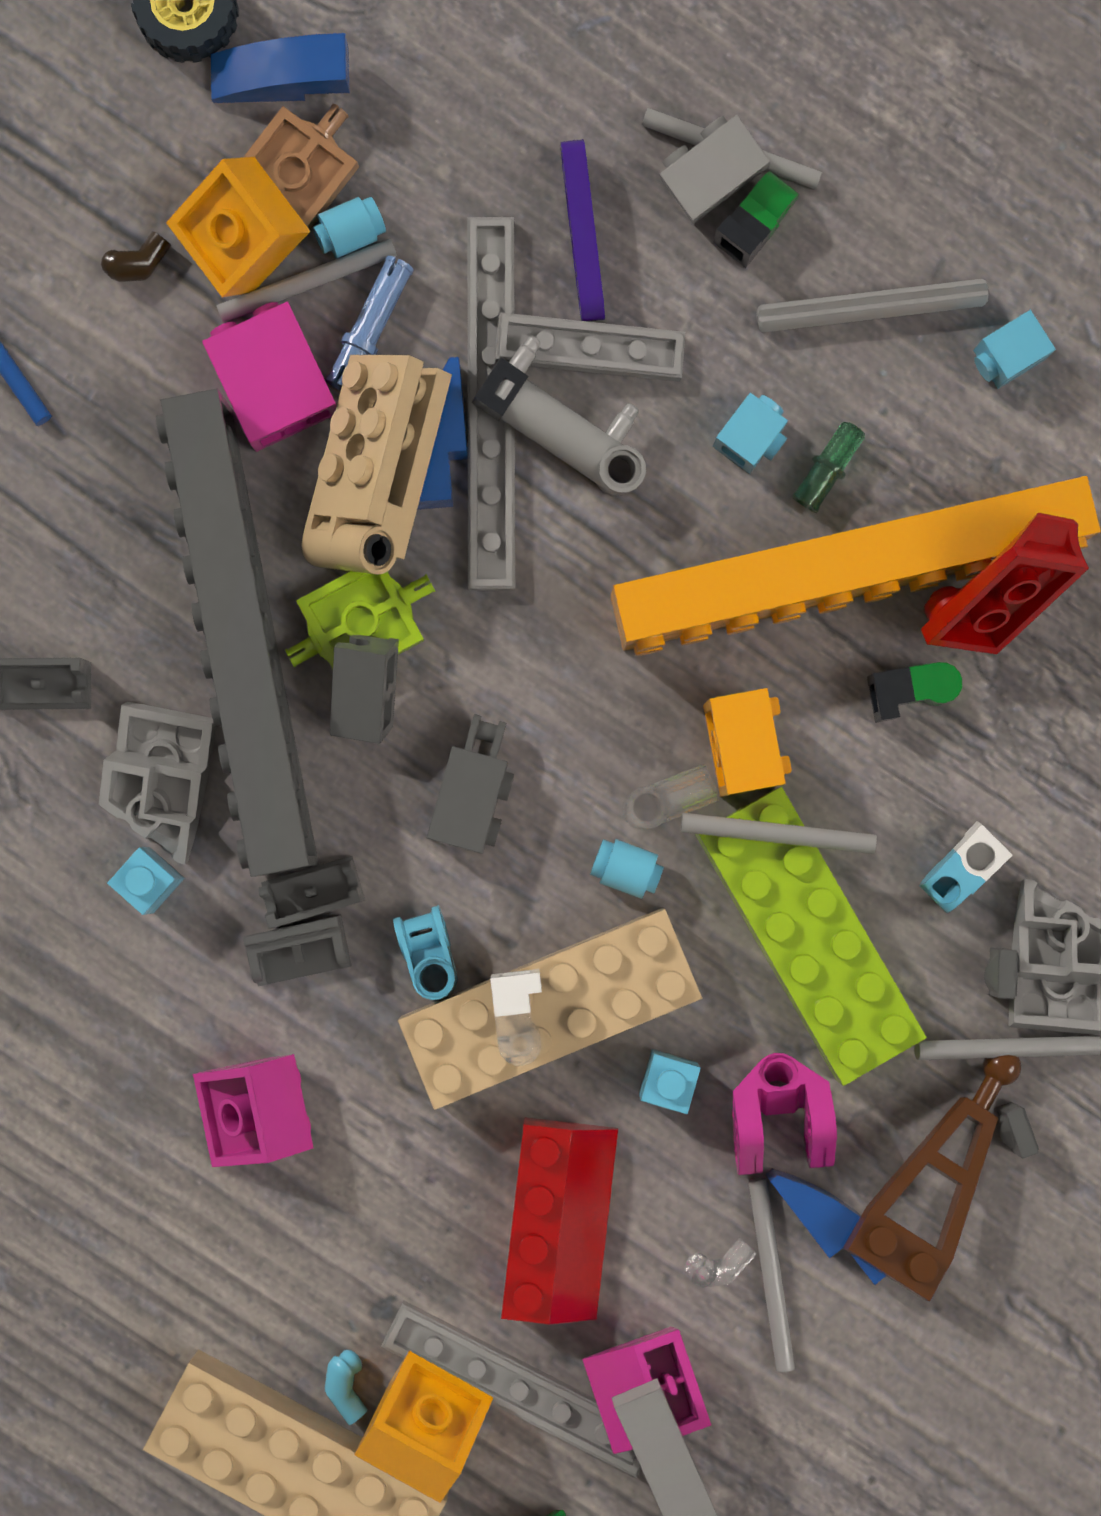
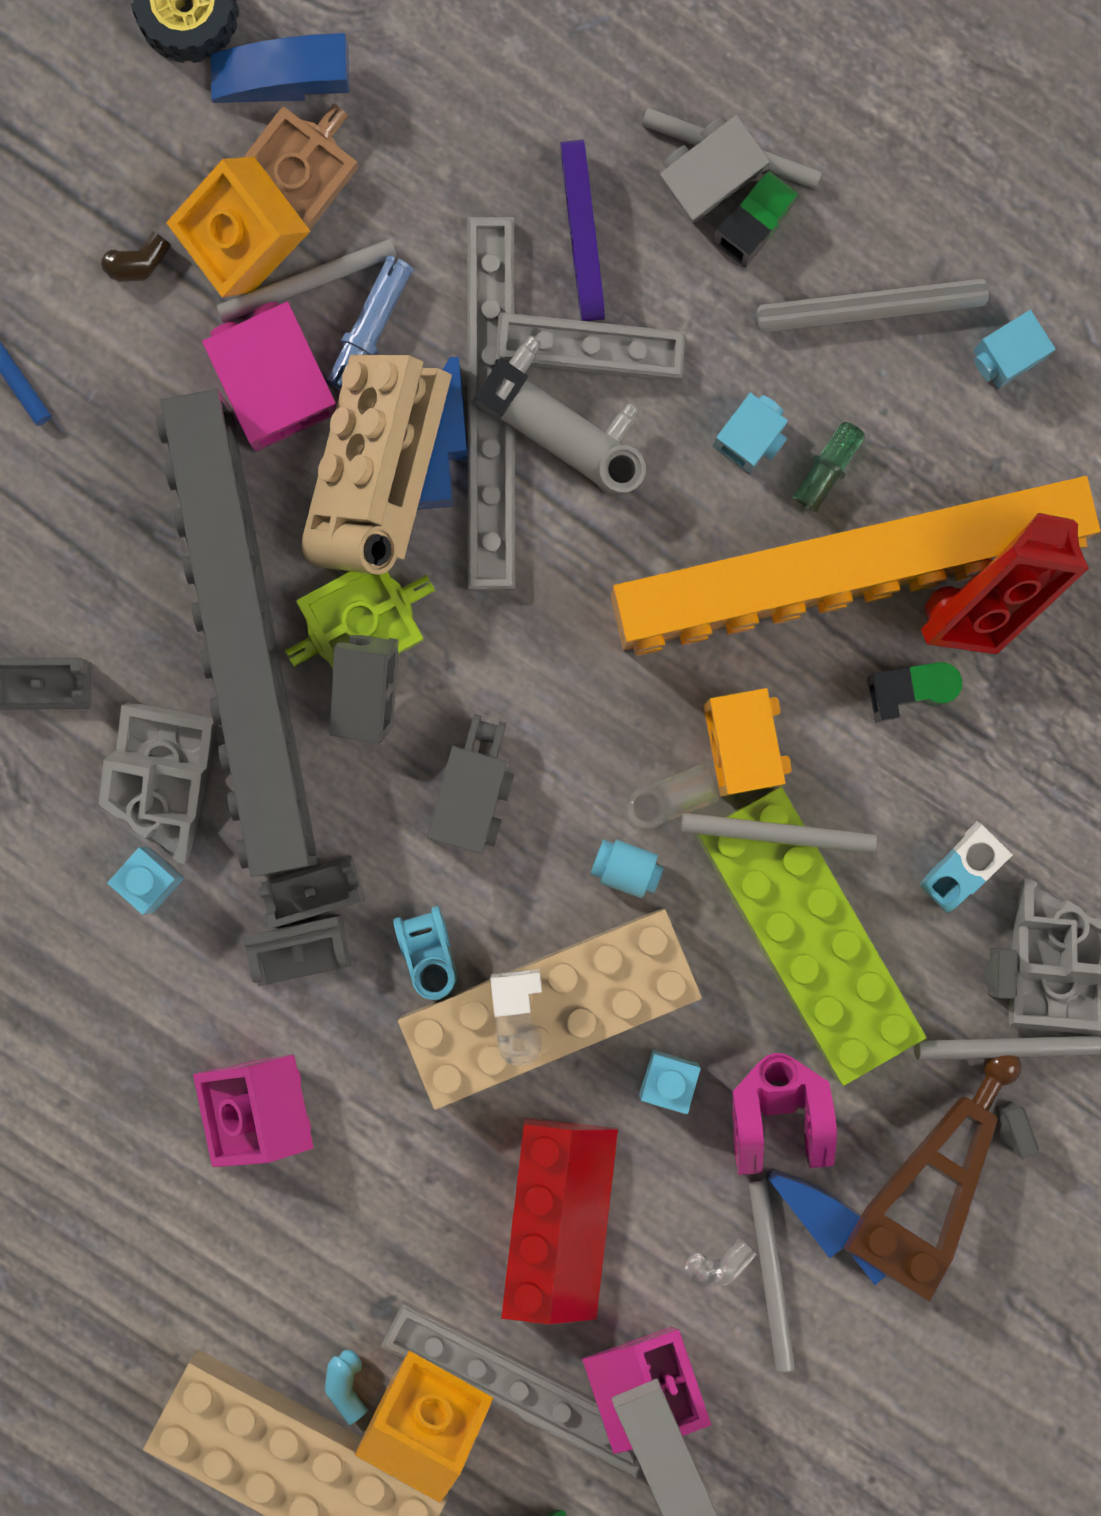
(349, 226): medium azure brick -> none

